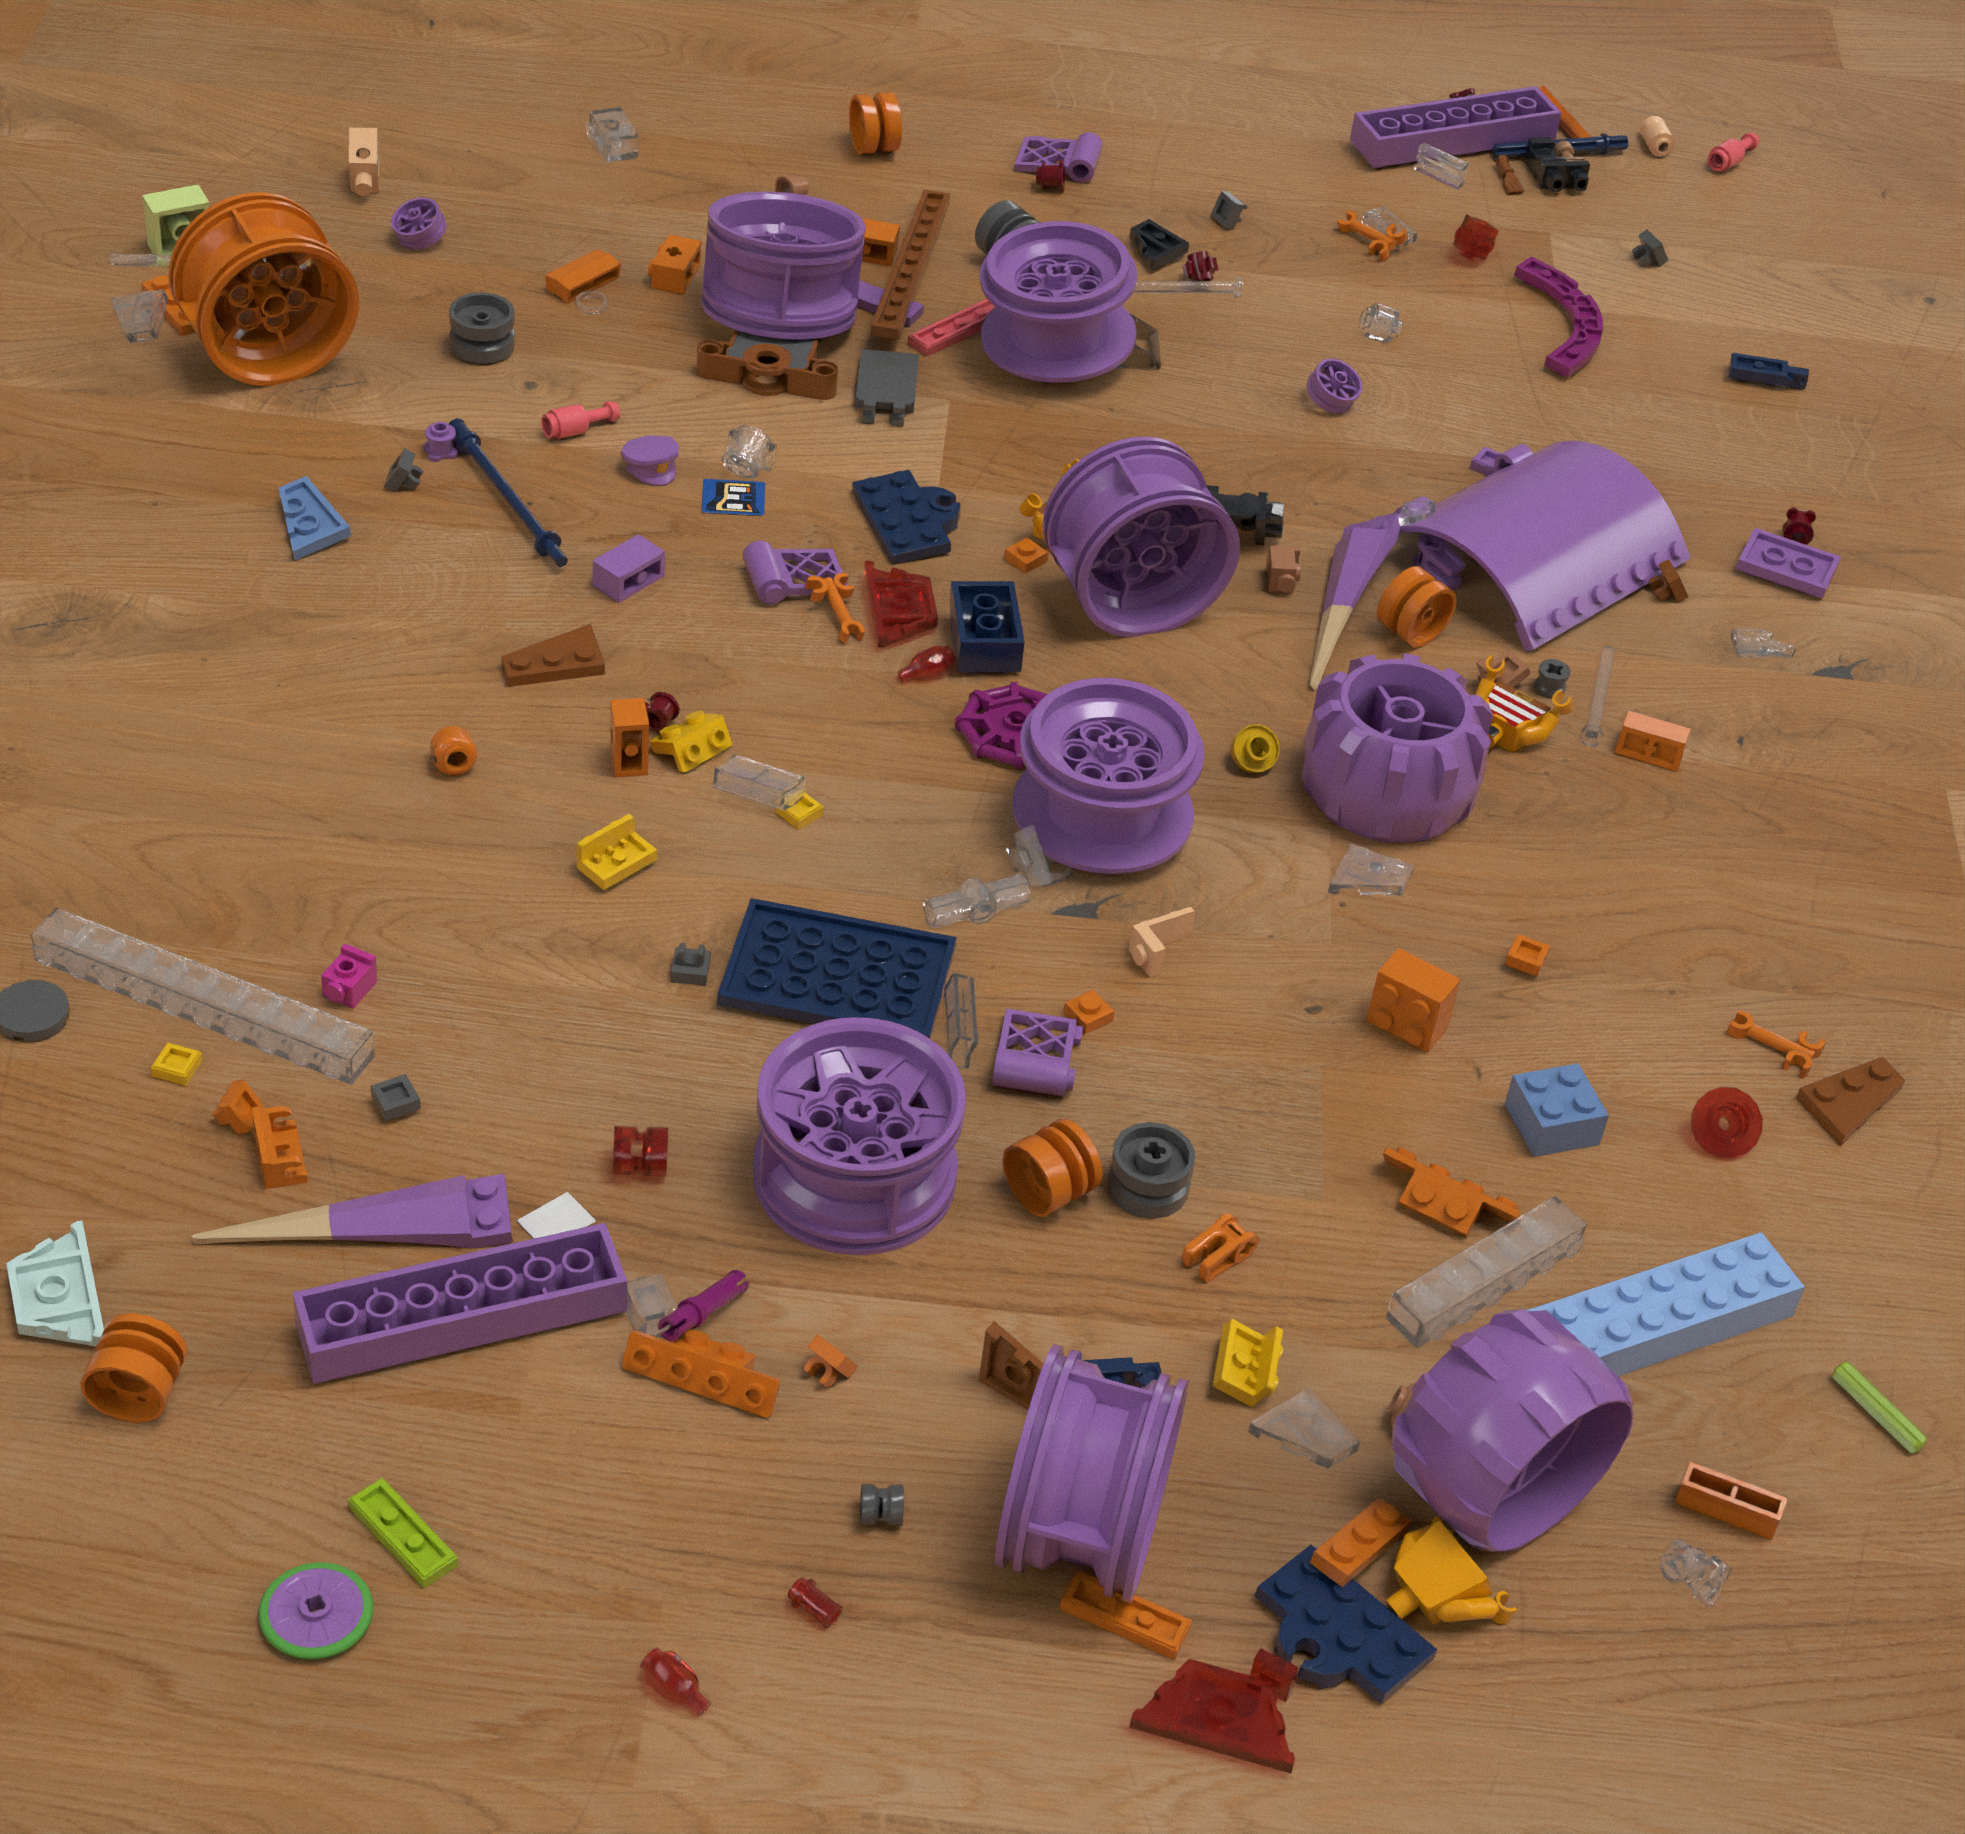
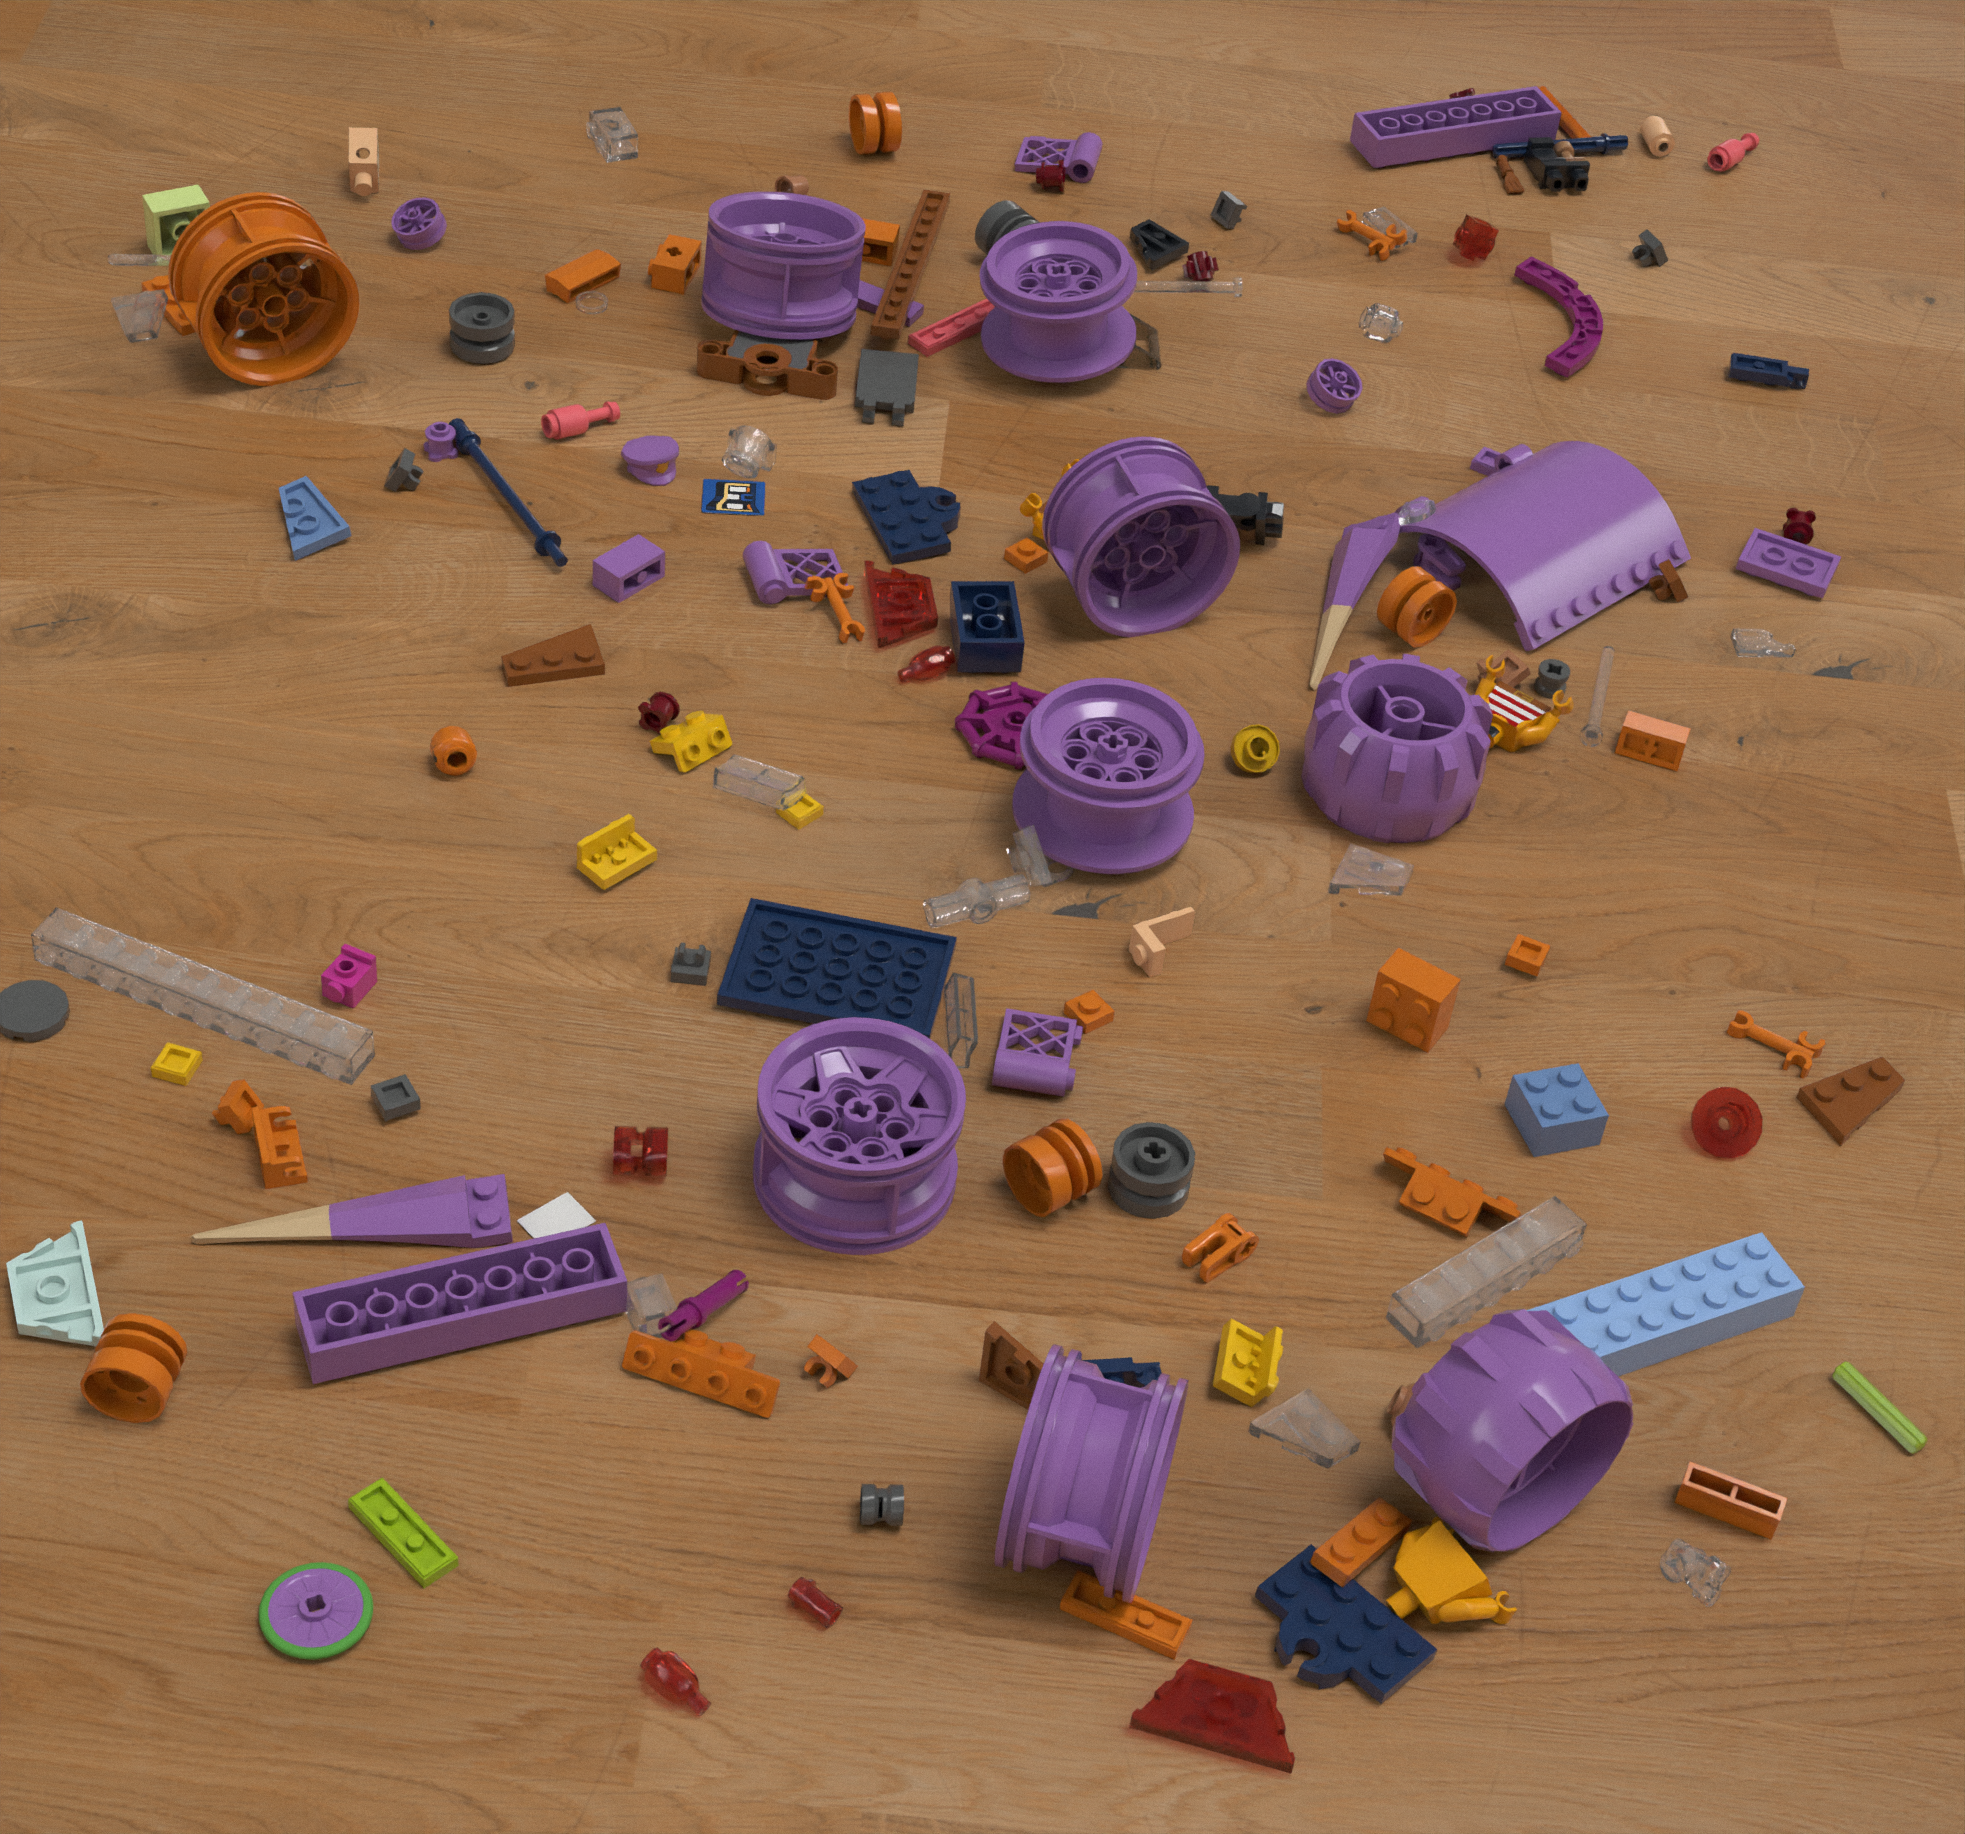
(629, 737): orange brick -> none
(1277, 1670): clear red tile -> none
(1282, 569): nougat brick -> none
(1440, 170): clear tile -> none

